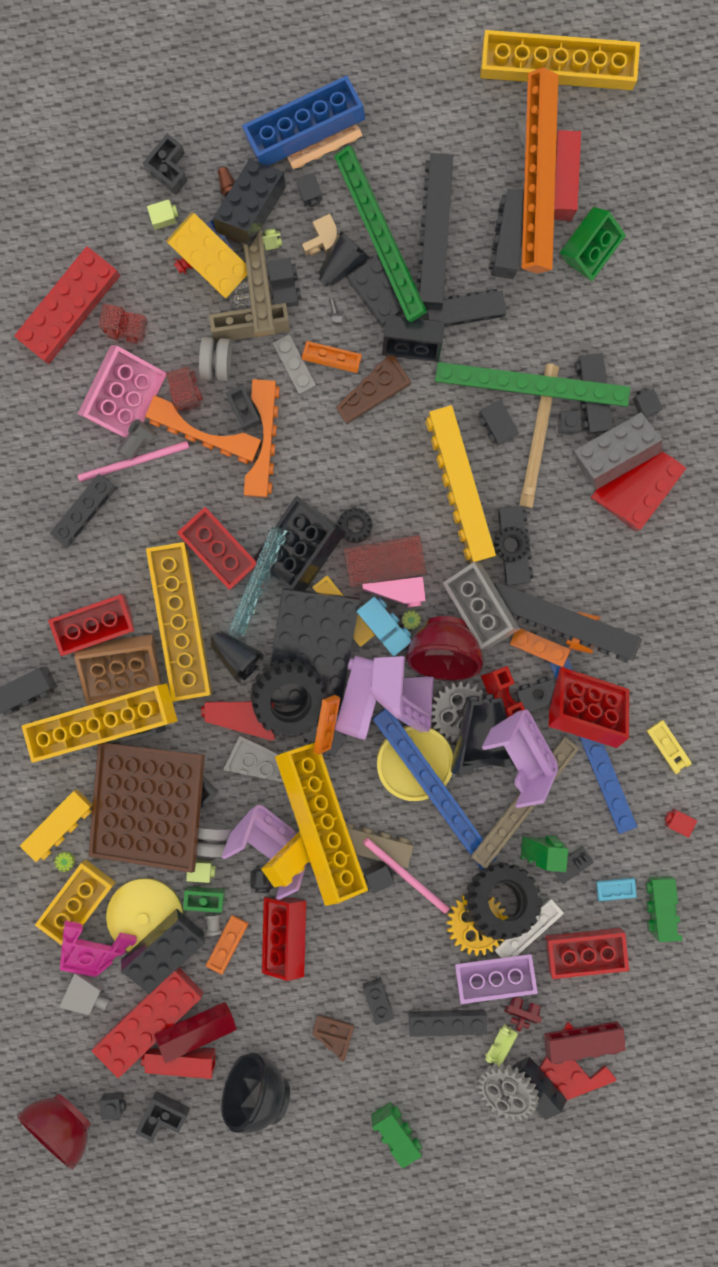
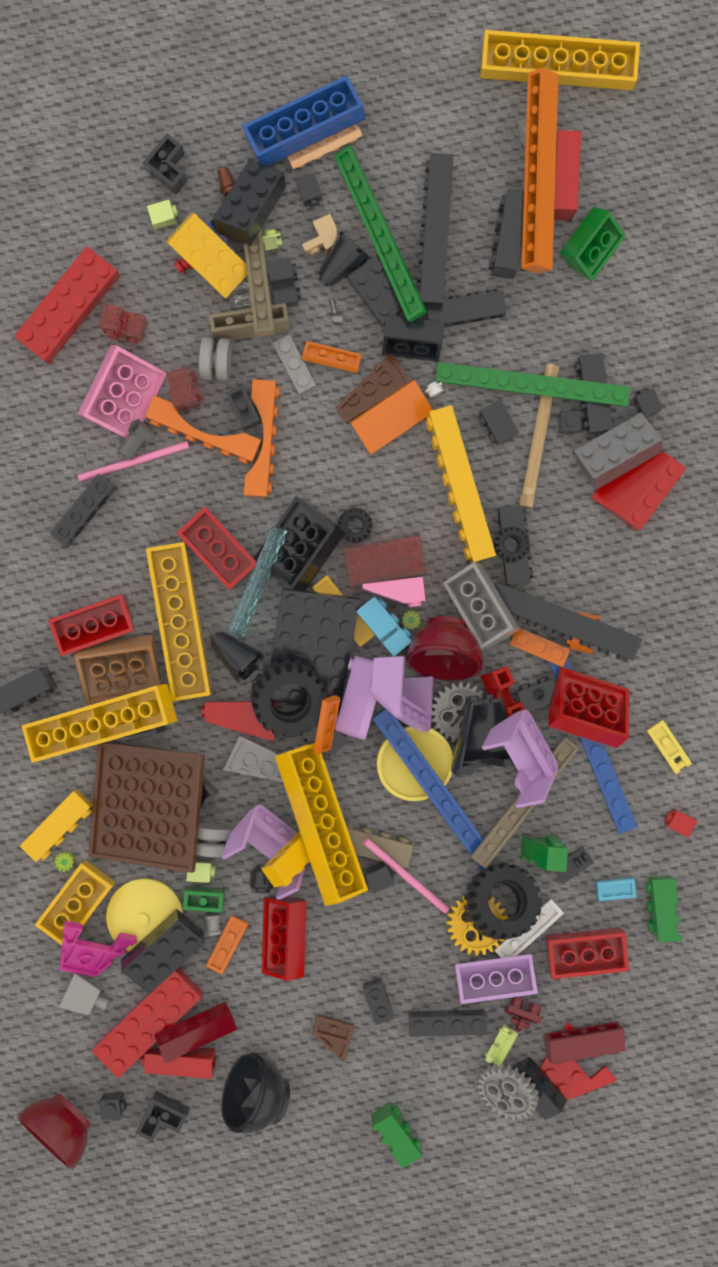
(391, 417): none -> orange tile
(434, 389): none -> white plate

